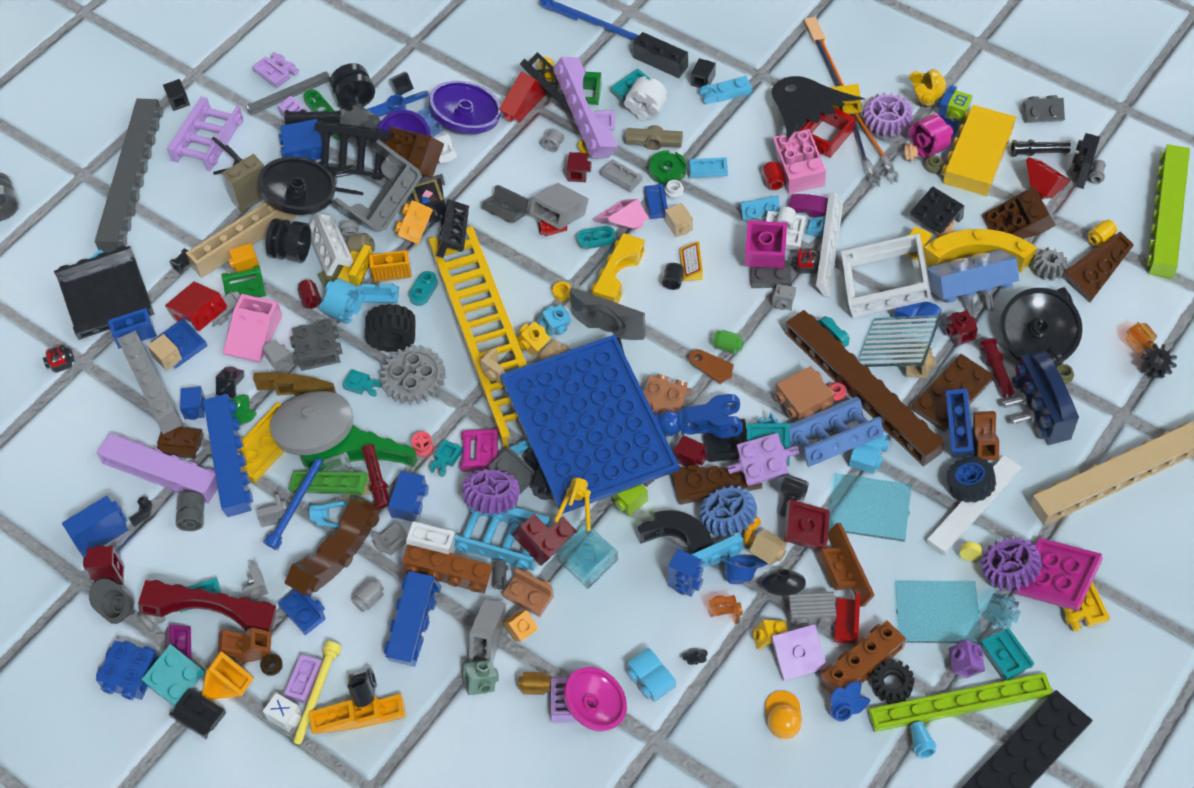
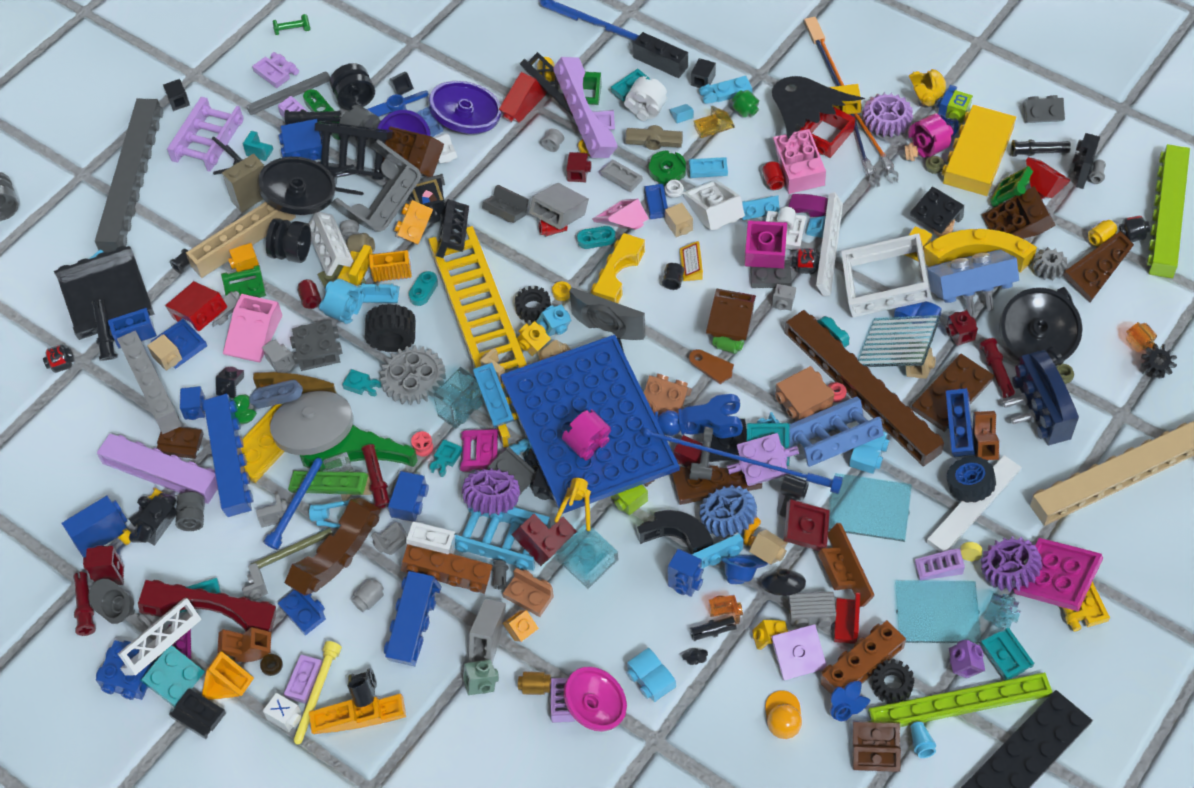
(83, 612): none -> dark red pin
(104, 339): none -> black pin
(153, 520): none -> black torso
(162, 641): none -> white fence
(253, 146): none -> teal panel
(276, 394): none -> sand blue plate
(293, 548): none -> olive bar
(304, 22): none -> green piece
(458, 398): none -> clear light blue brick
(493, 395): none -> dark azure plate
(531, 295): none -> black tyre
(587, 434): none -> dark pink brick
(682, 113): none -> medium azure slope
(702, 470): none -> dark grey brick
(713, 628): none -> black pin
(715, 123): none -> clear yellow slope
(715, 204): none -> white slope
(731, 314): none -> reddish brown slope
(745, 103): none -> green head
(834, 484): none -> blue piece
(876, 746): none -> reddish brown slope
(946, 556): none -> lavender slope
(1011, 186): none -> green plate
(1135, 228): none -> black head

